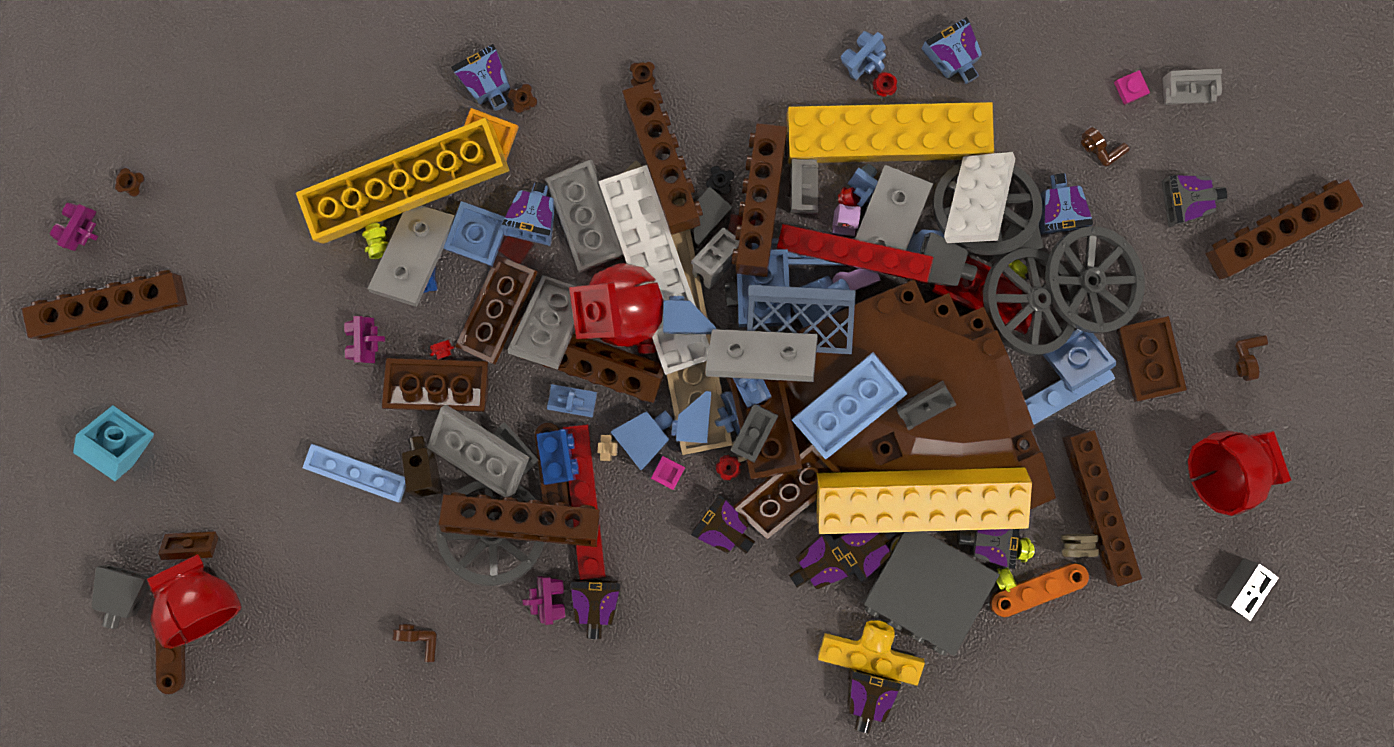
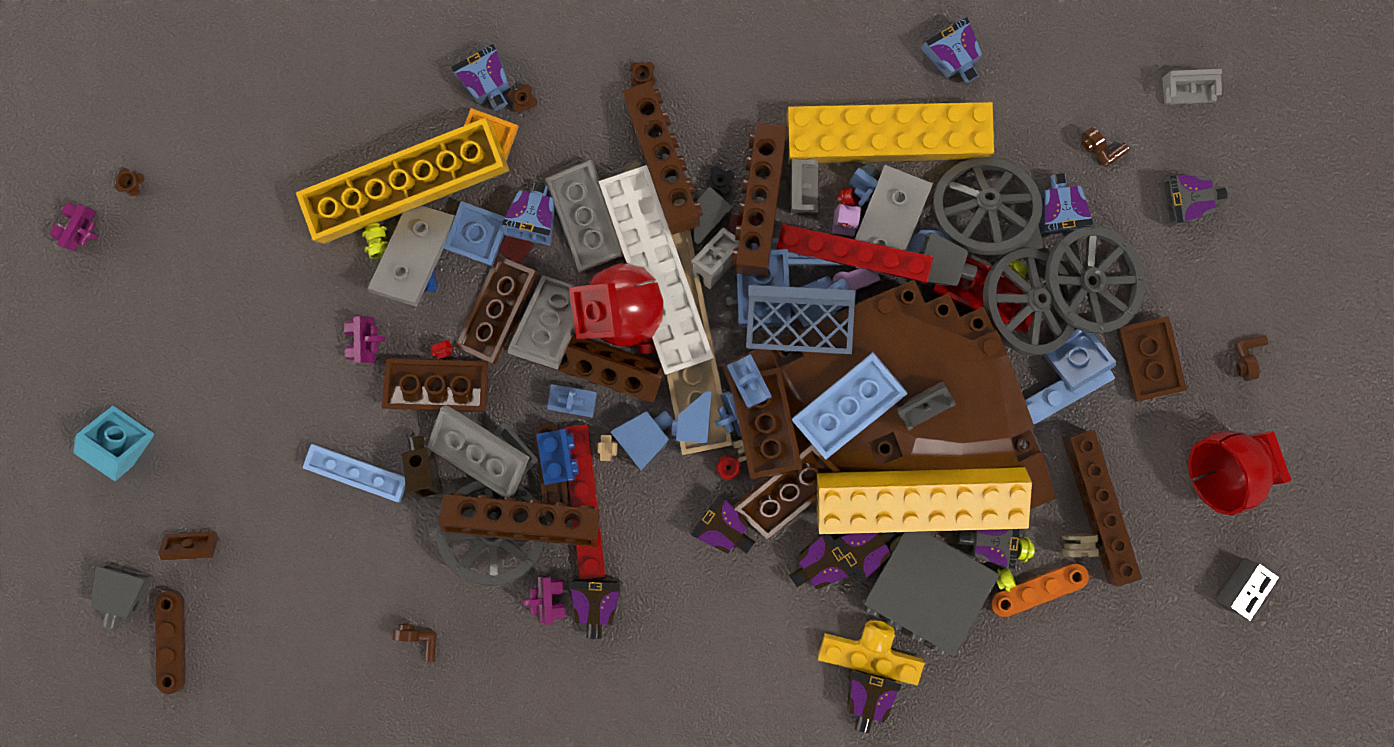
(39, 315): reddish brown brick -> none
(189, 603): red plate -> none
(668, 472): dark pink plate -> none
(684, 318): medium blue slope -> none
(754, 432): dark grey plate -> none
(762, 355): light grey plate -> none
(868, 58): medium blue hips -> none
(888, 78): red plate -> none
(980, 198): white plate -> none
(1132, 87): dark pink plate -> none
(1342, 202): reddish brown brick -> none

